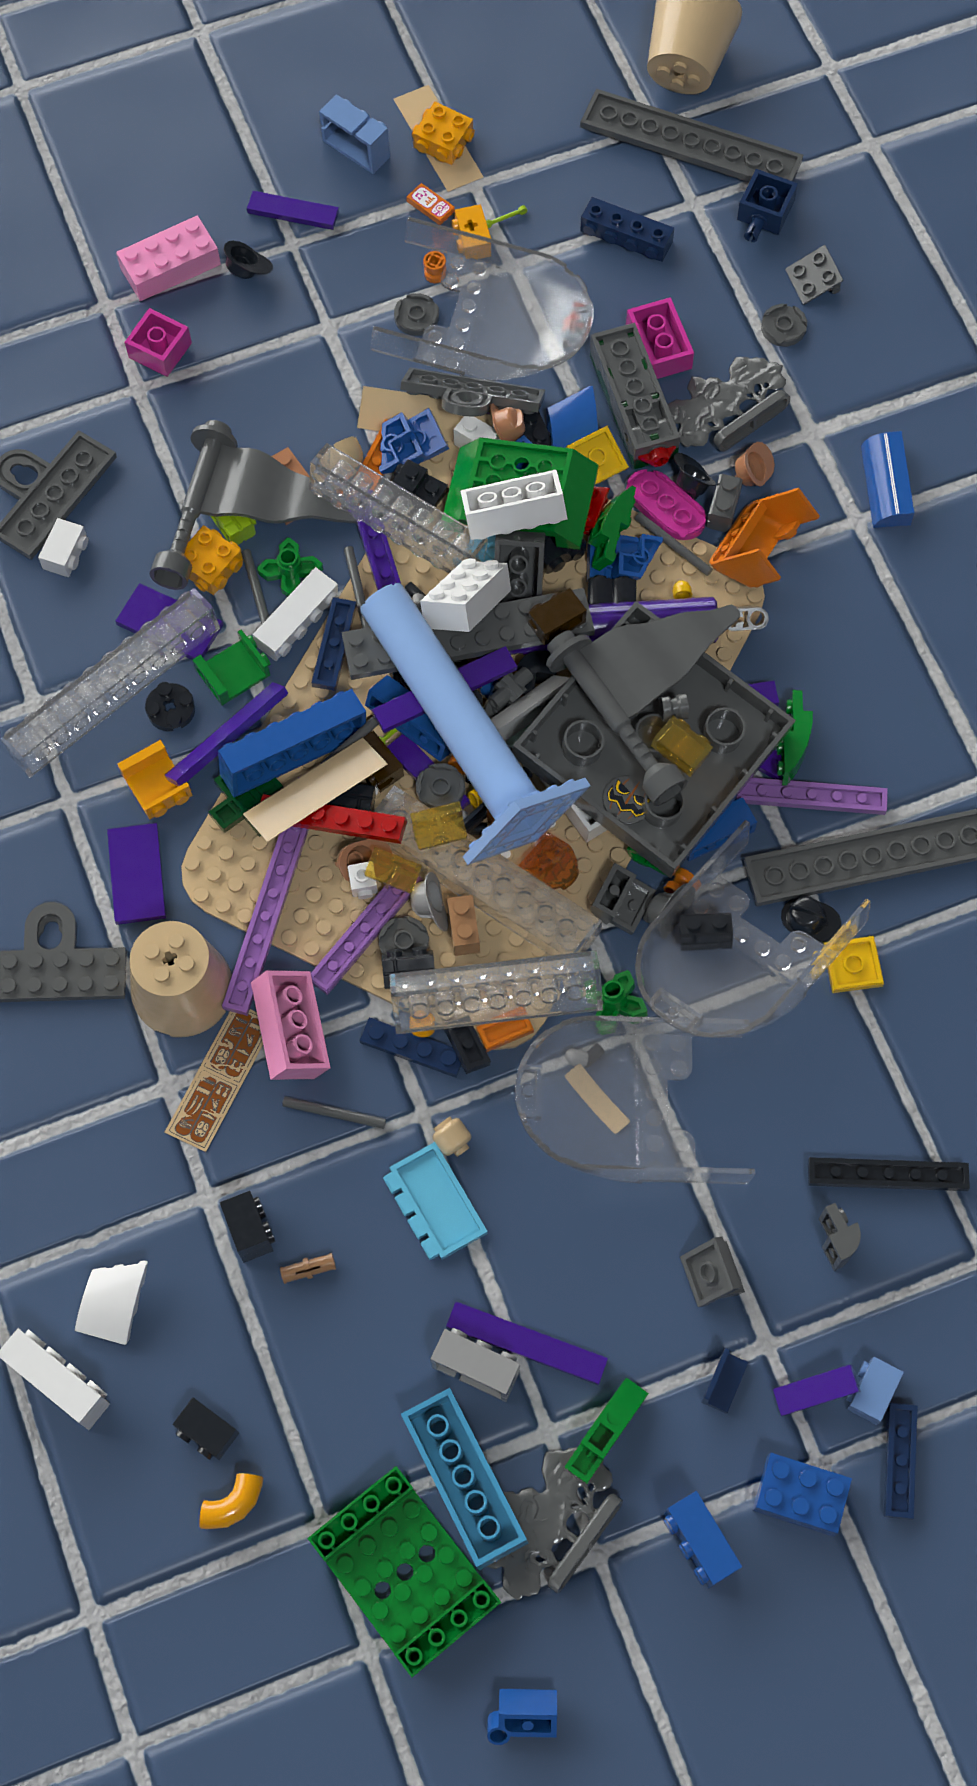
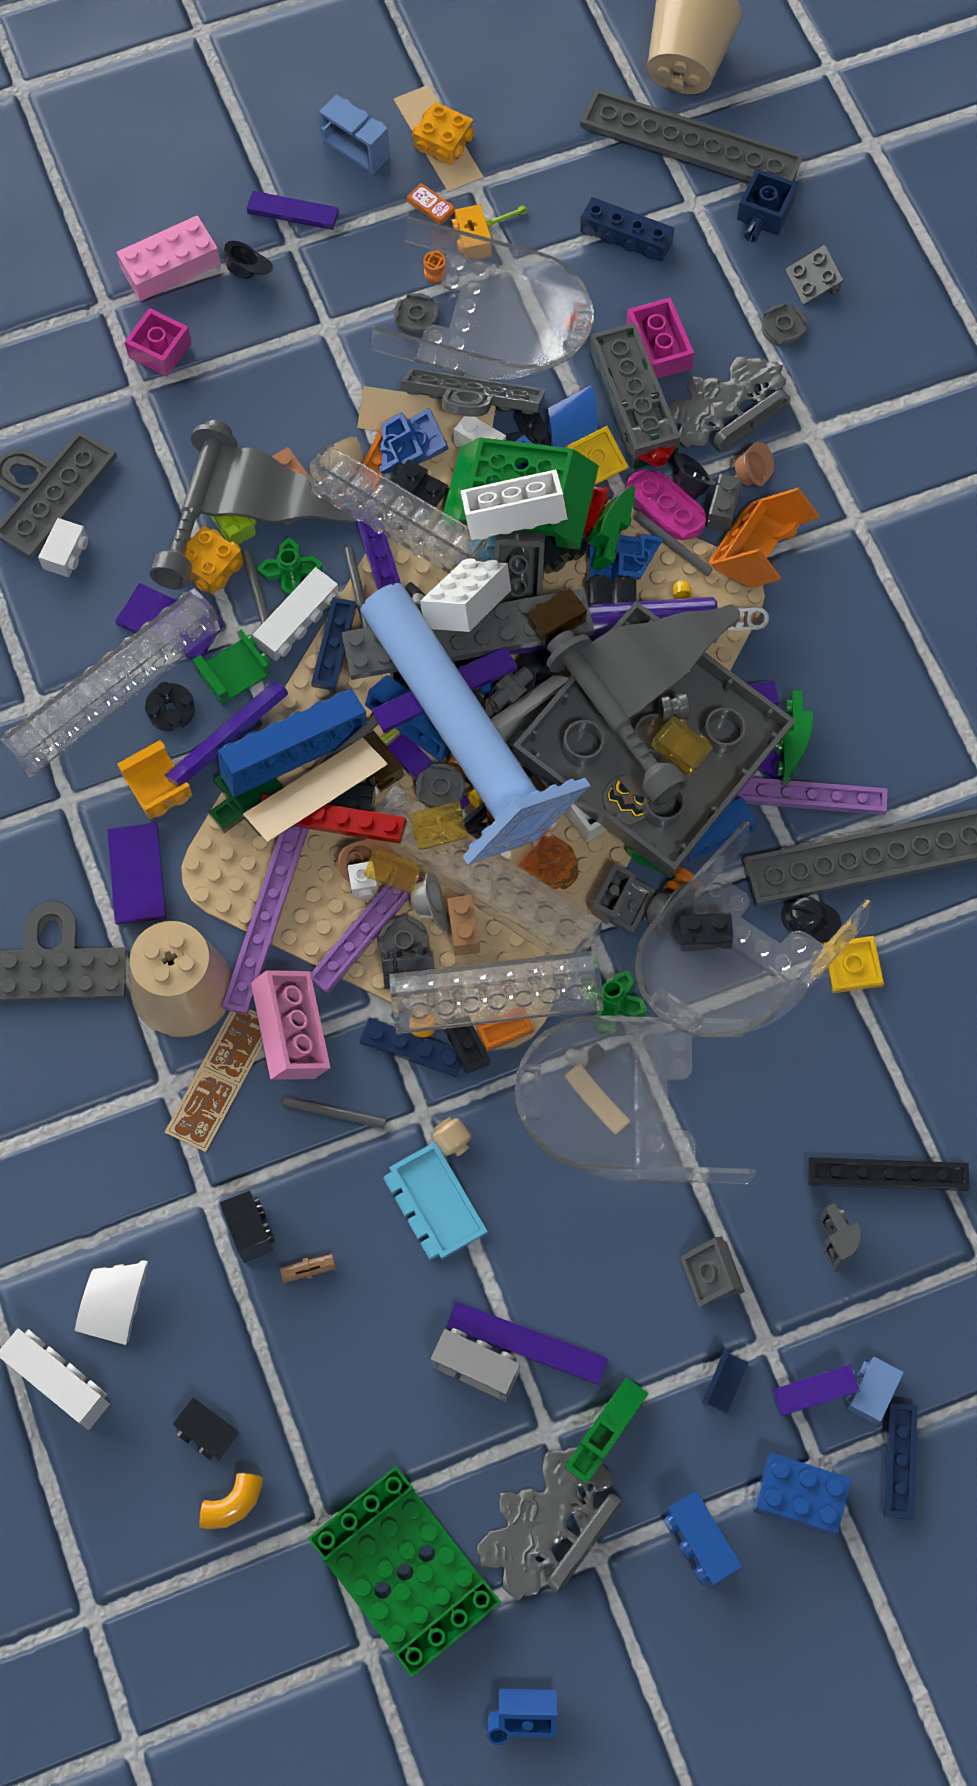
(464, 1479): dark azure brick -> none
(508, 422): nougat piece -> none
(887, 480): blue brick -> none

